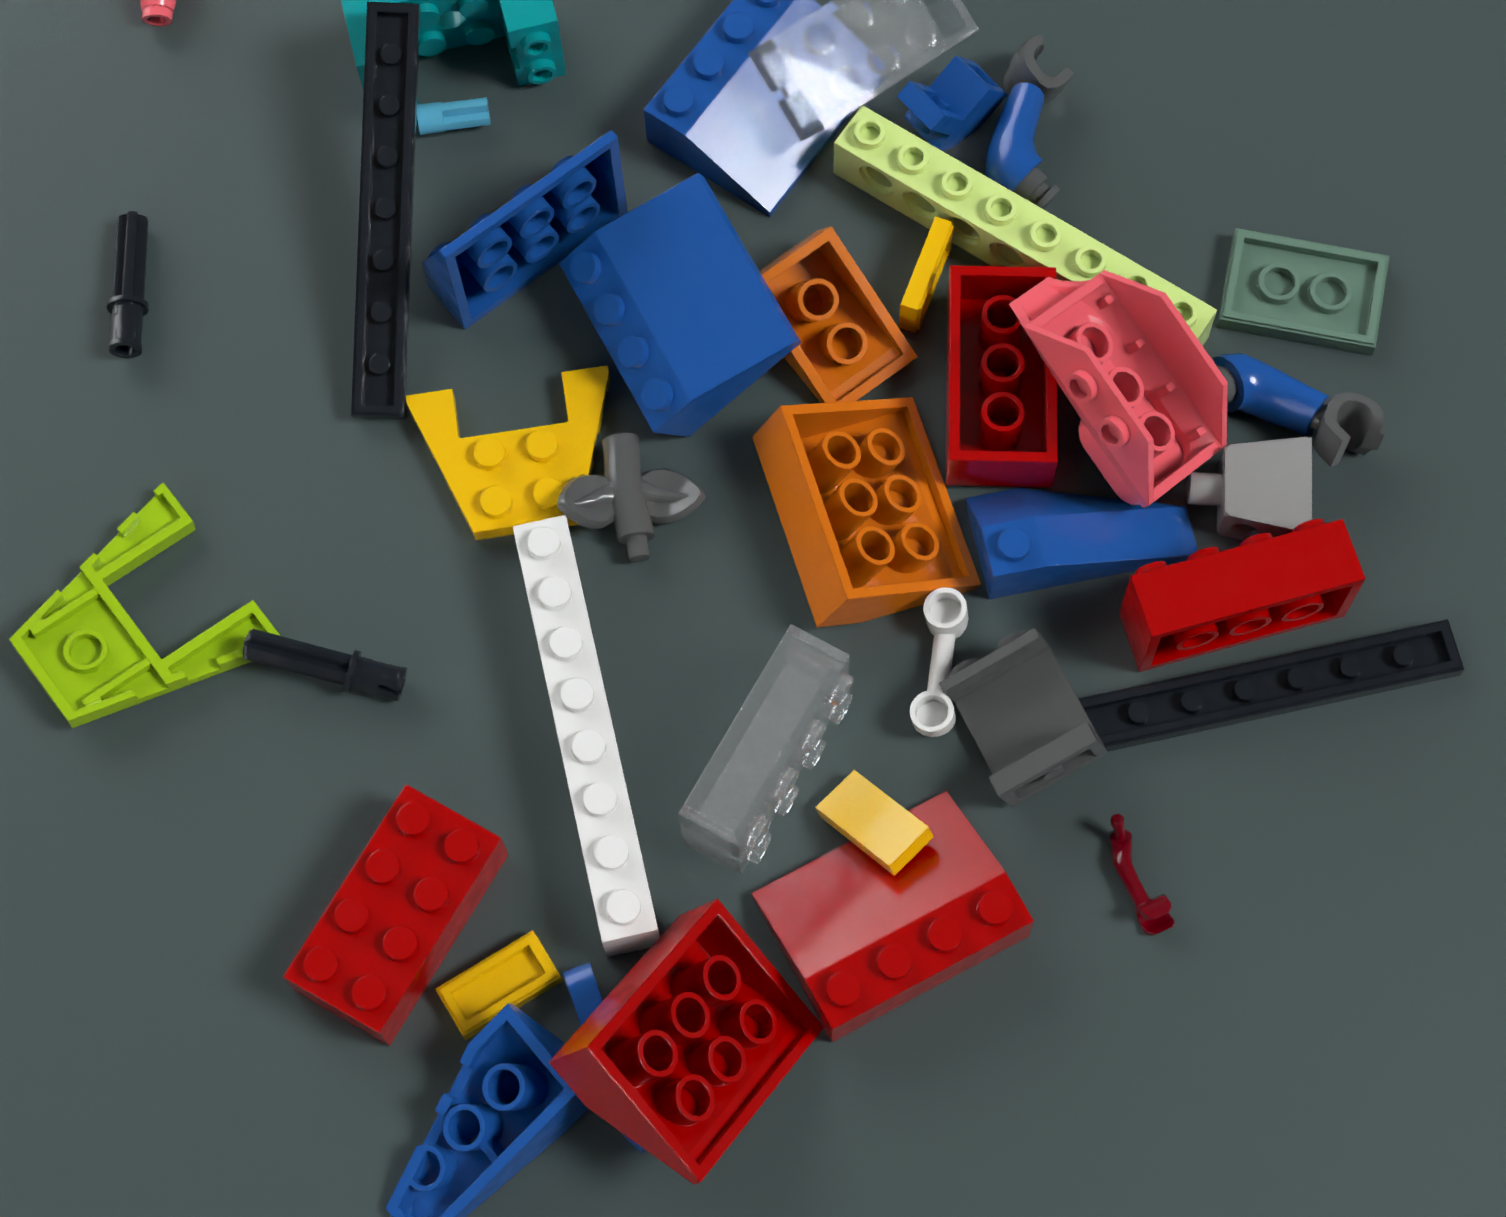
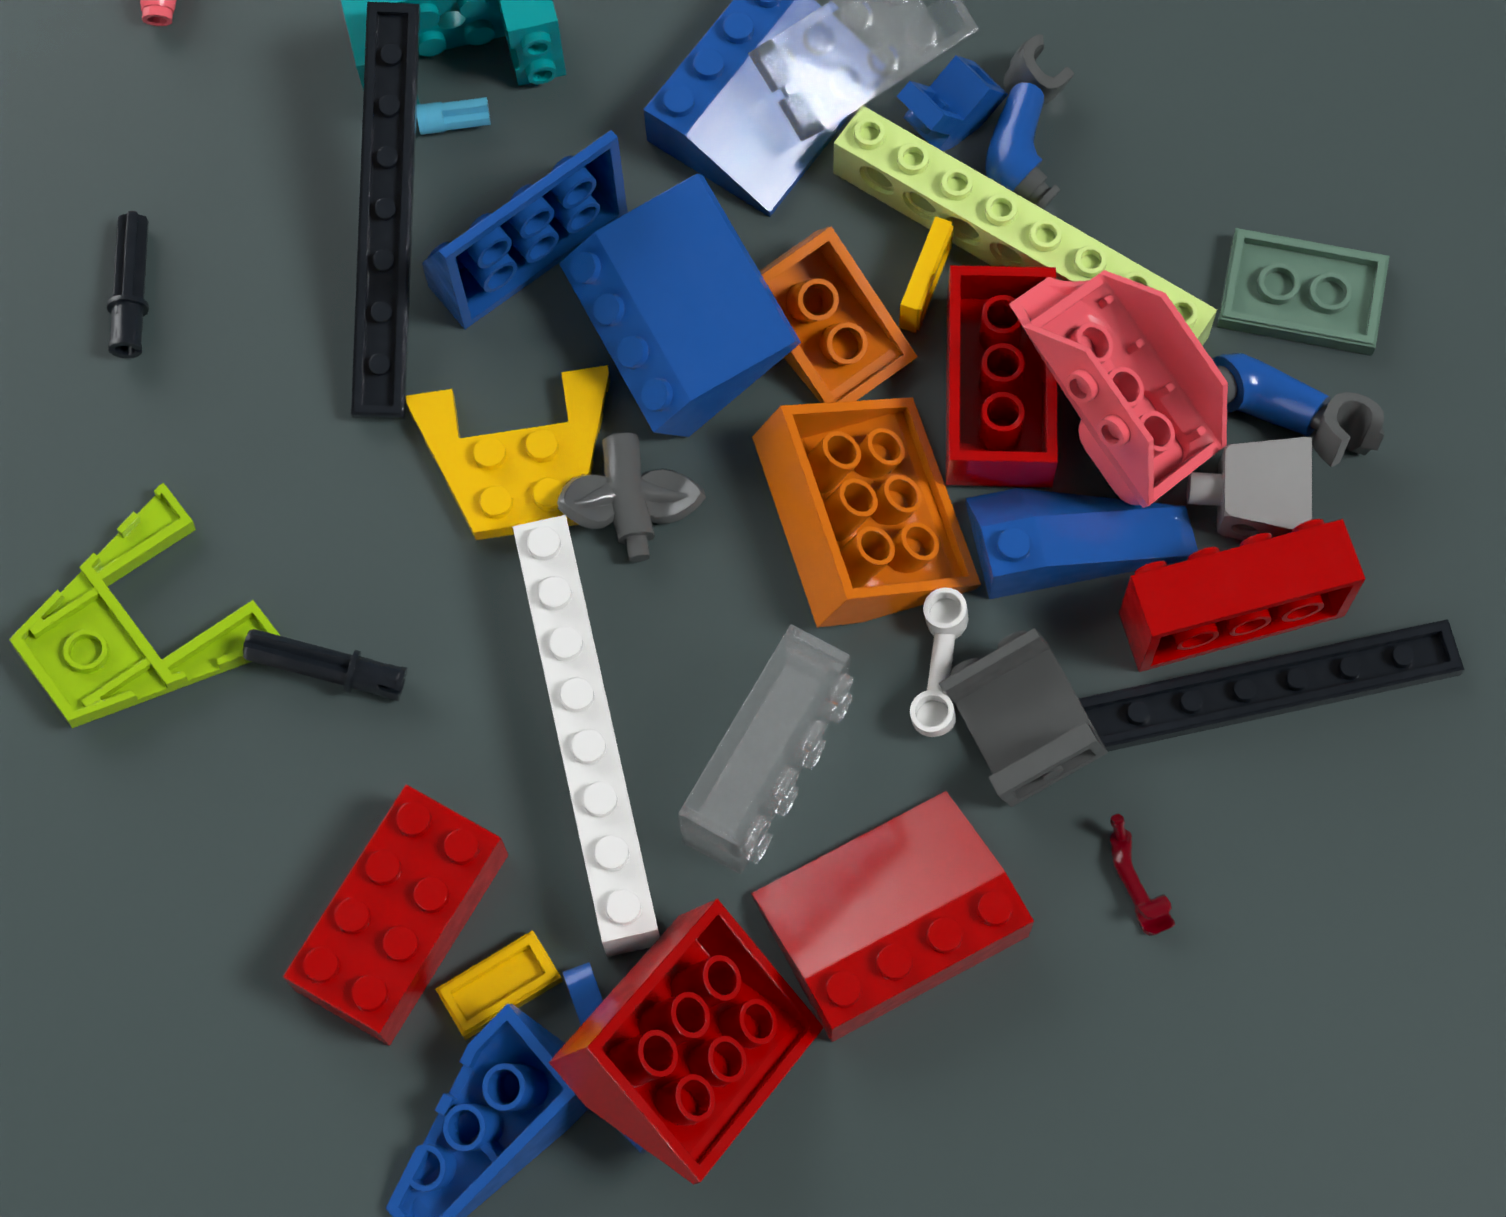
(874, 822): yellow tile -> none

